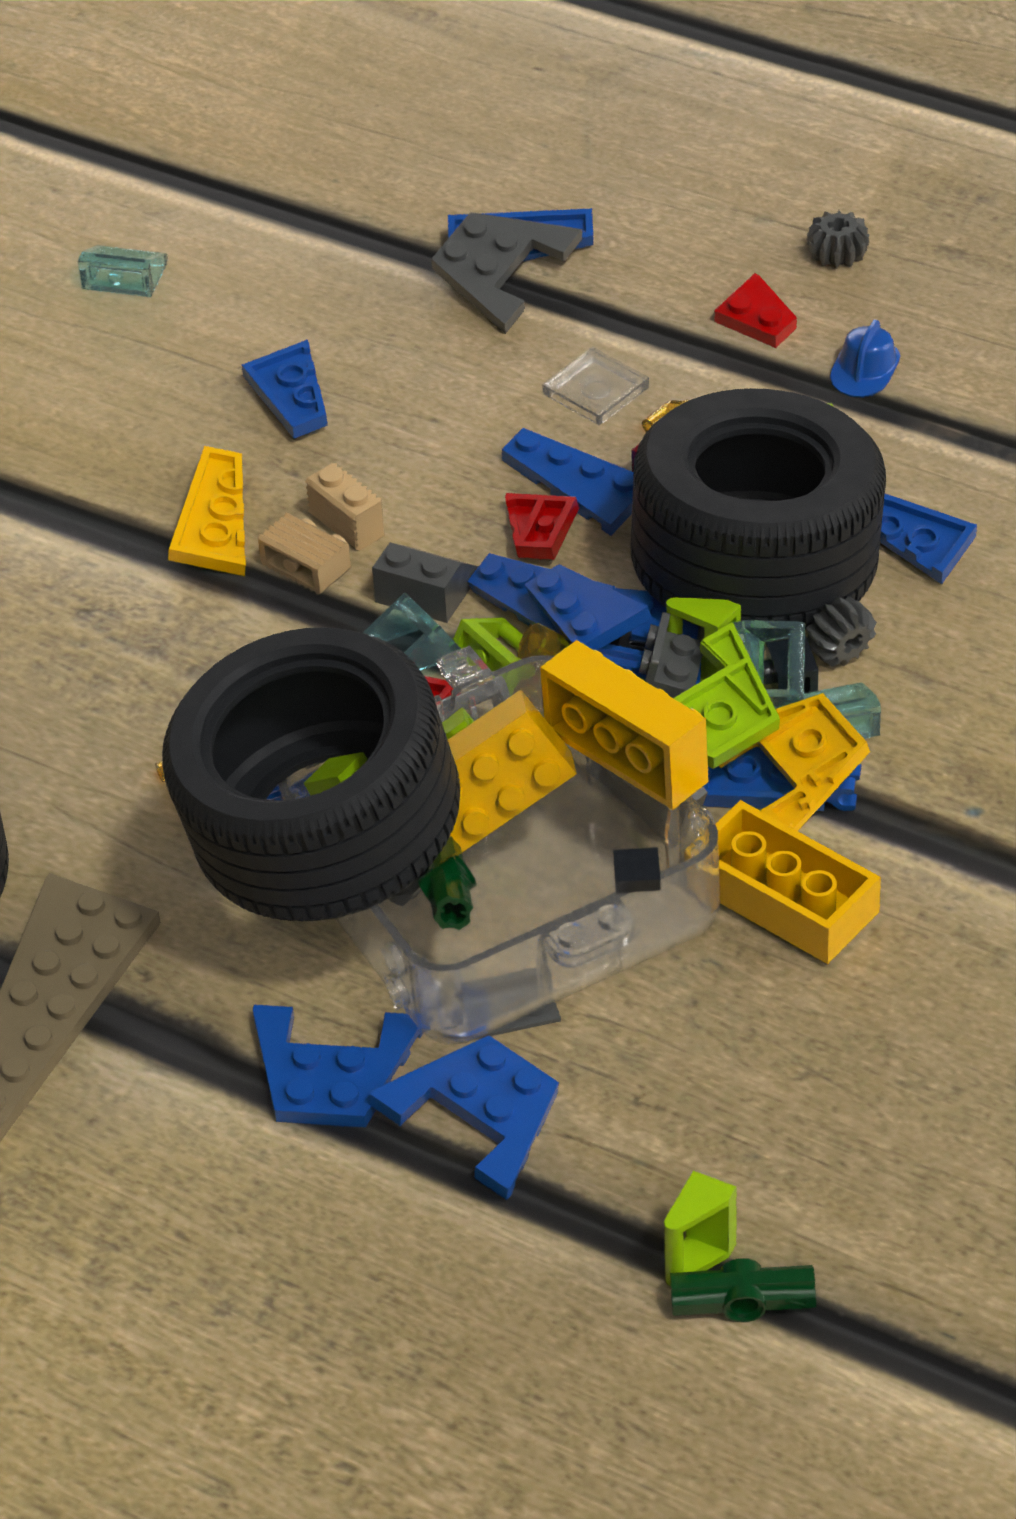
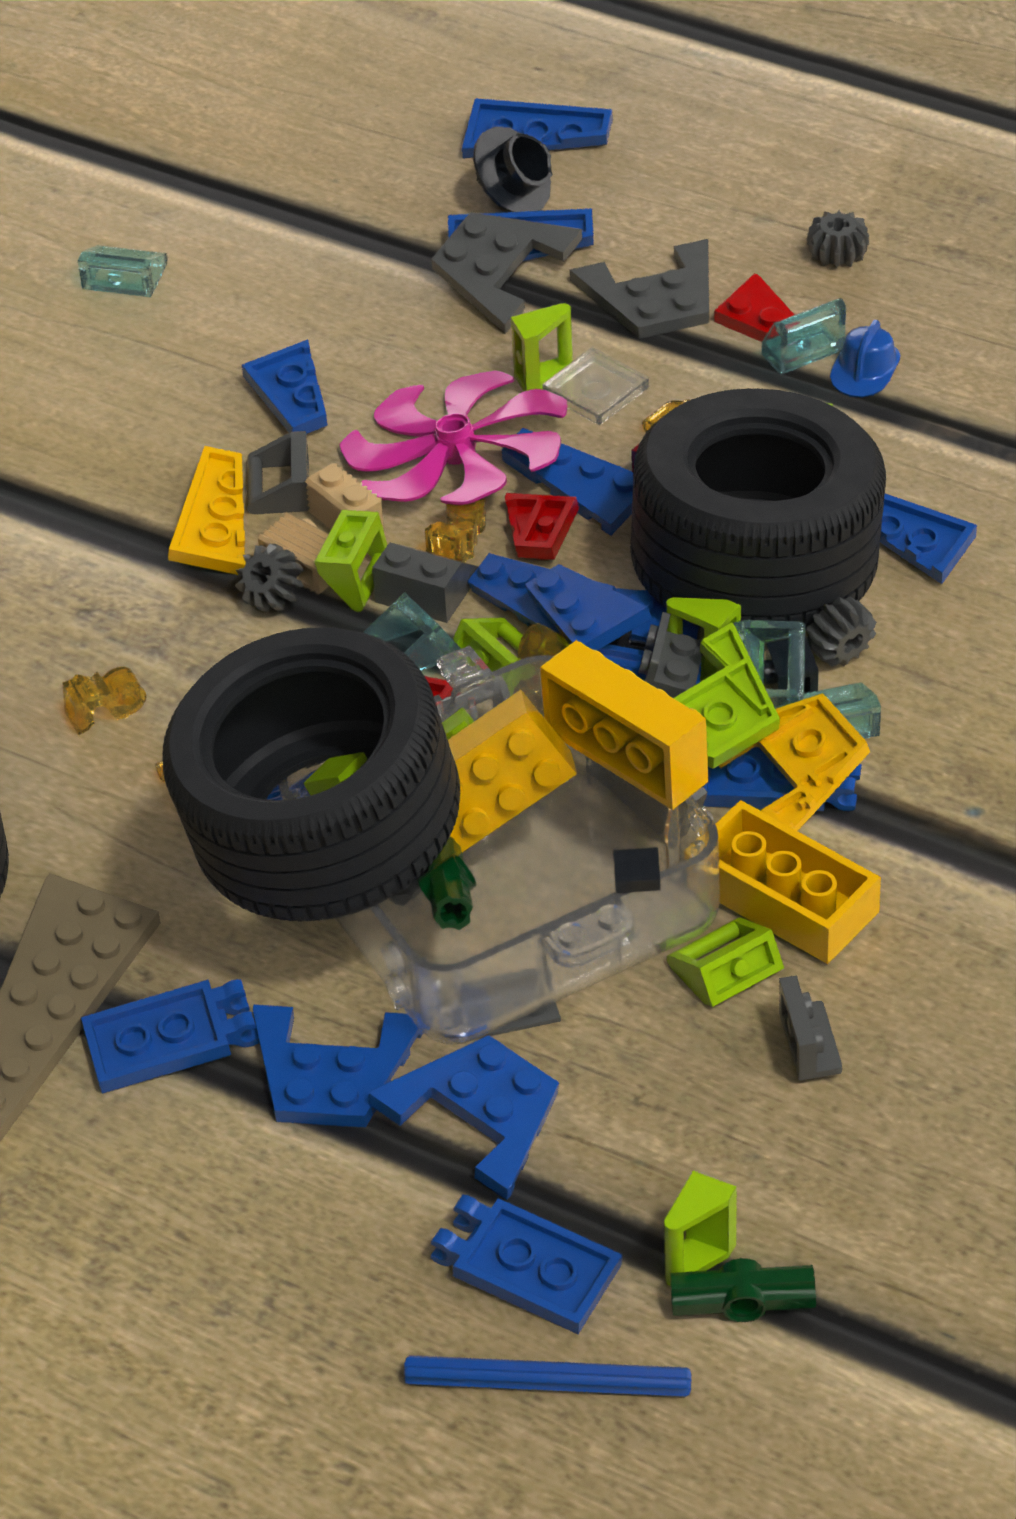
(116, 691): none -> clear yellow leg
(168, 1033): none -> blue tile
(269, 577): none -> dark grey gear
(288, 495): none -> dark grey tile
(343, 552): none -> lime tile
(452, 440): none -> dark pink piece
(459, 535): none -> clear yellow leg
(513, 169): none -> black helmet
(526, 334): none -> lime tile
(527, 1261): none -> blue tile
(548, 1375): none -> blue axle
(551, 124): none -> blue wing
(656, 301): none -> dark grey wing
(731, 967): none -> lime tile
(806, 337): none -> clear light blue tile
(807, 1032): none -> dark grey bracket

